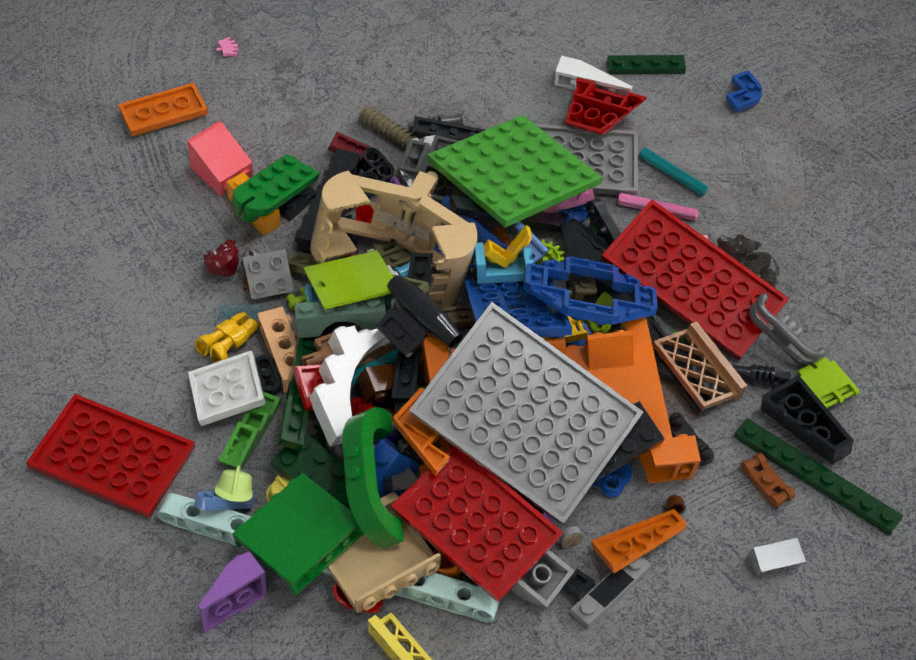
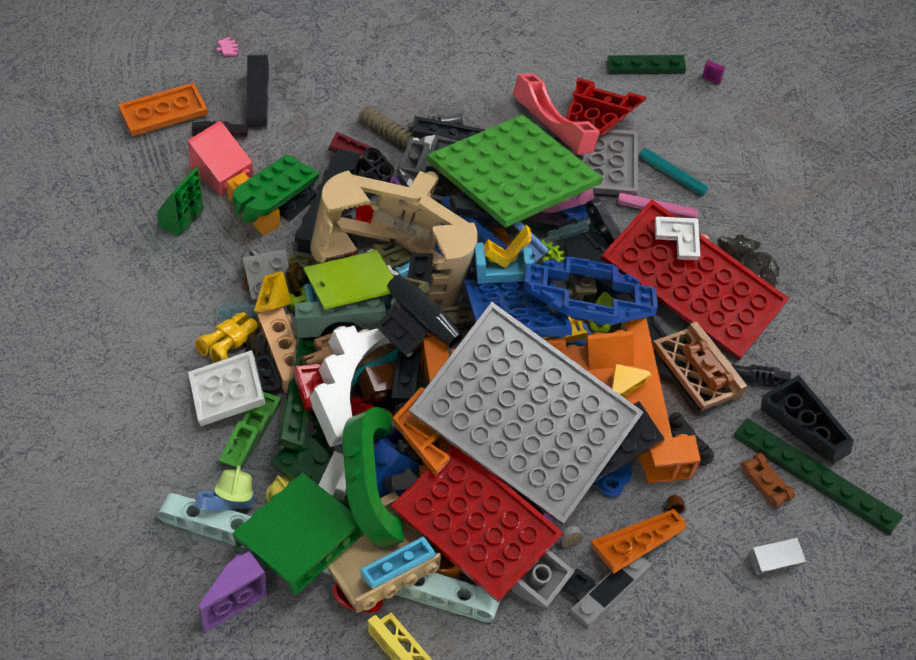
(111, 455): red plate -> none
(182, 205): none -> green slope
(222, 260): dark red hair -> none
(234, 129): none -> black hinge
(255, 344): none -> black piece
(257, 90): none -> black beam
(273, 293): none -> yellow slope
(295, 276): none -> dark brown plate
(334, 477): none -> white panel
(397, 563): none -> medium azure slope
(533, 95): none -> coral arch
(567, 231): none -> clear light blue axle
(571, 68): white slope -> none
(628, 379): none -> yellow slope
(682, 230): none -> white plate
(707, 365): none -> dark orange plate
(713, 72): none -> magenta tile
(748, 91): blue plate -> none
(783, 334): dark grey piece -> none
(828, 382): lime plate -> none

